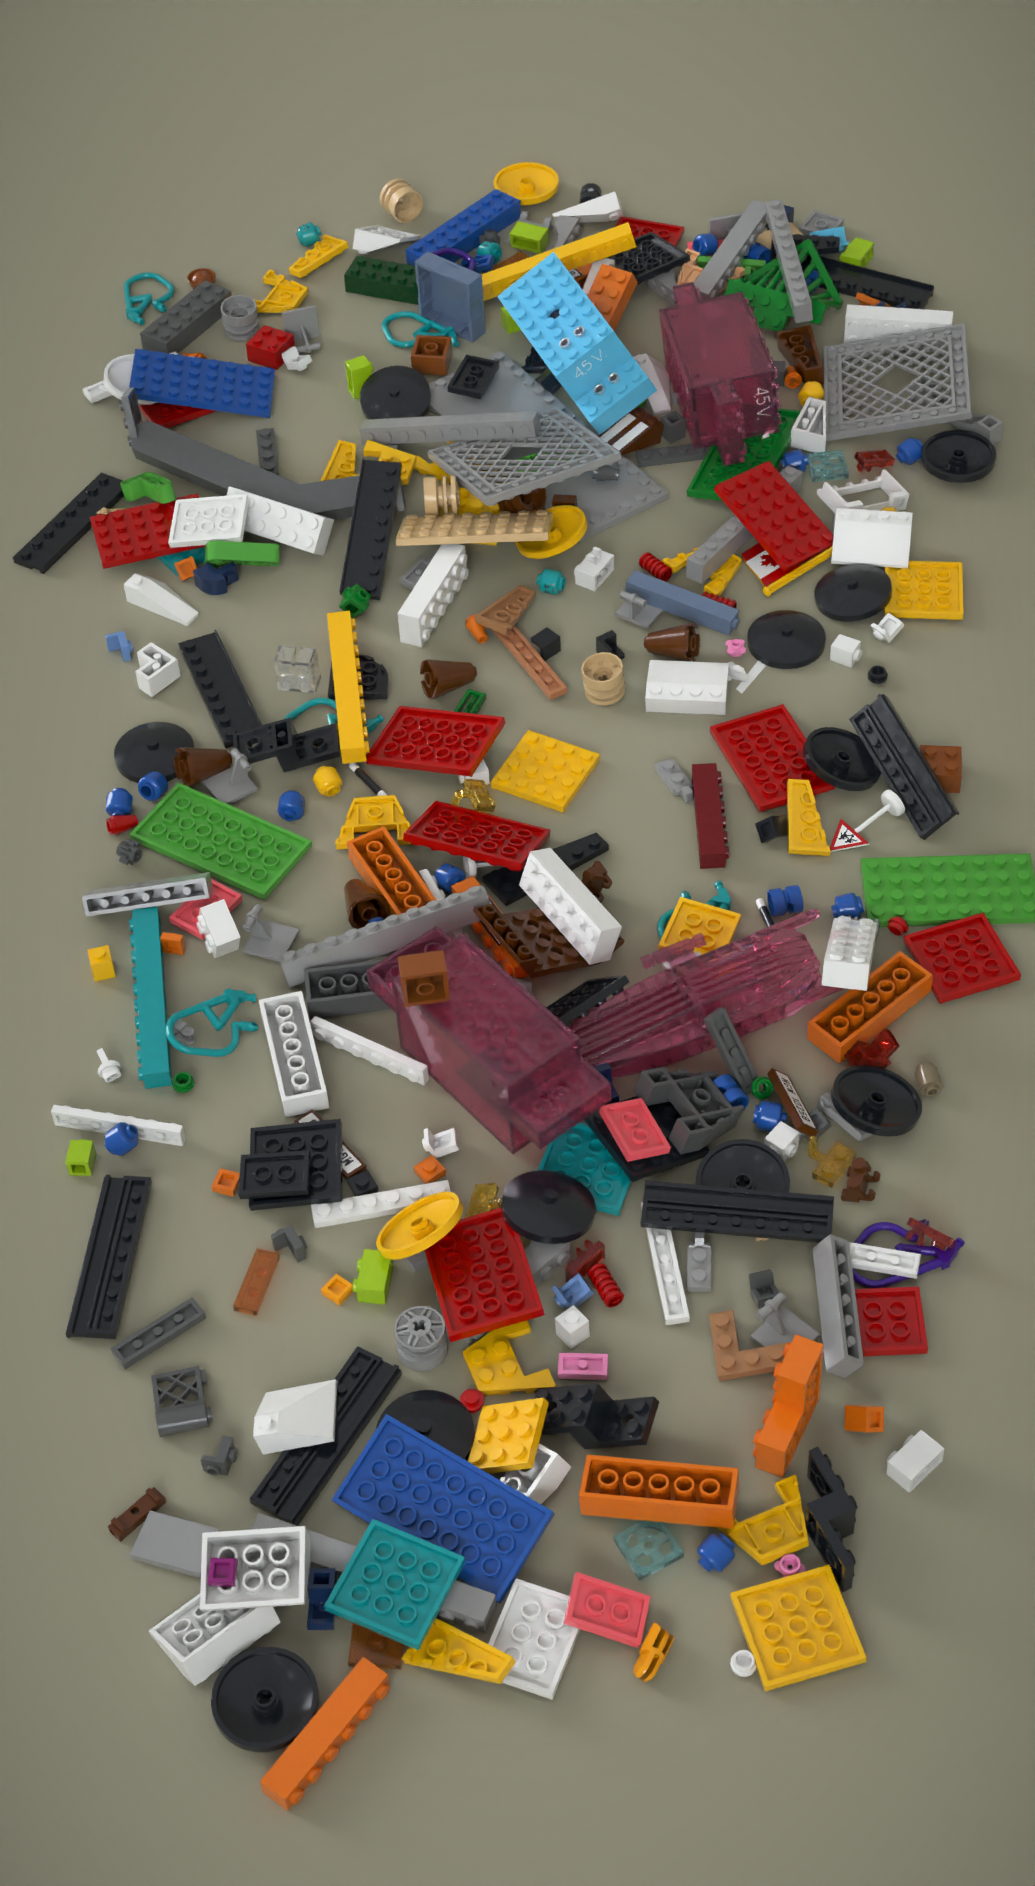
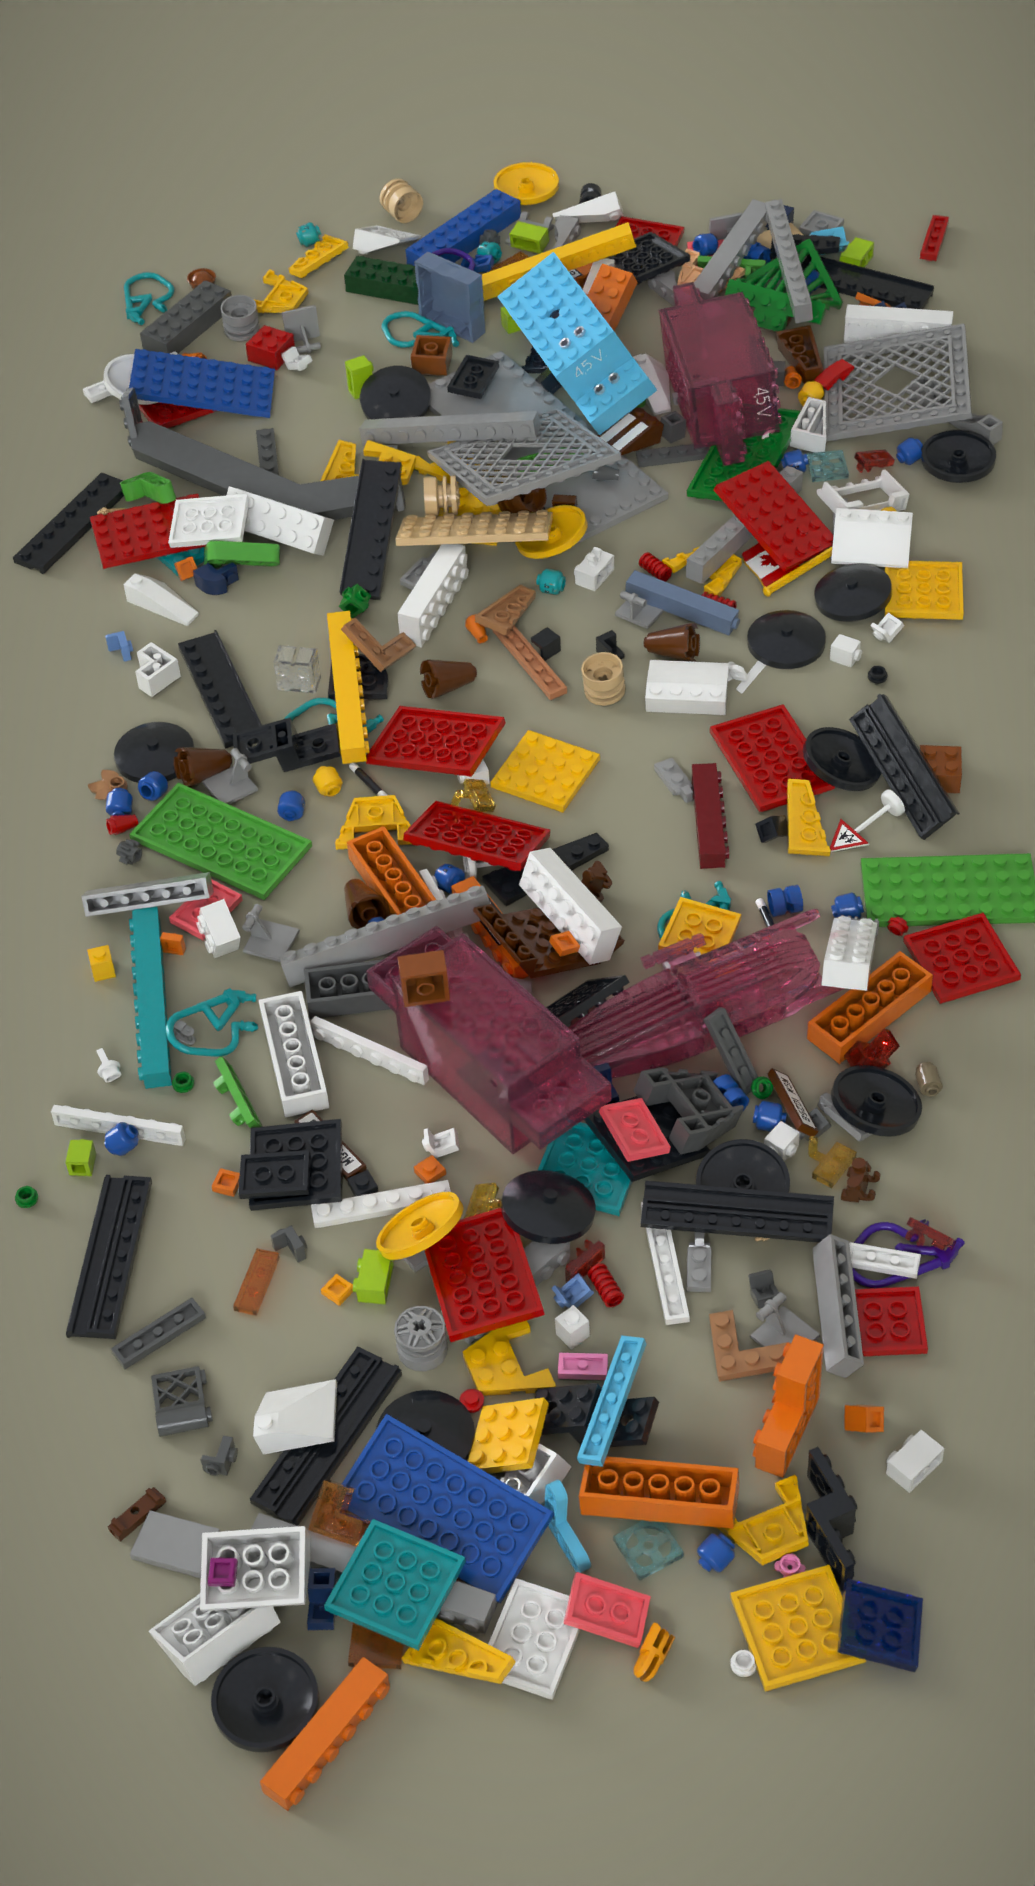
(26, 1192): none -> green plate
(109, 781): none -> medium nougat plate
(230, 1081): none -> bright green hinge
(331, 1514): none -> clear orange brick
(379, 655): none -> medium nougat plate
(474, 707): green tile -> none
(557, 1501): none -> medium azure beam
(564, 943): none -> orange plate
(611, 1401): none -> medium azure plate
(735, 647): bright pink plate -> none
(835, 371): none -> red slope
(880, 1625): none -> clear blue plate
(934, 238): none -> red plate

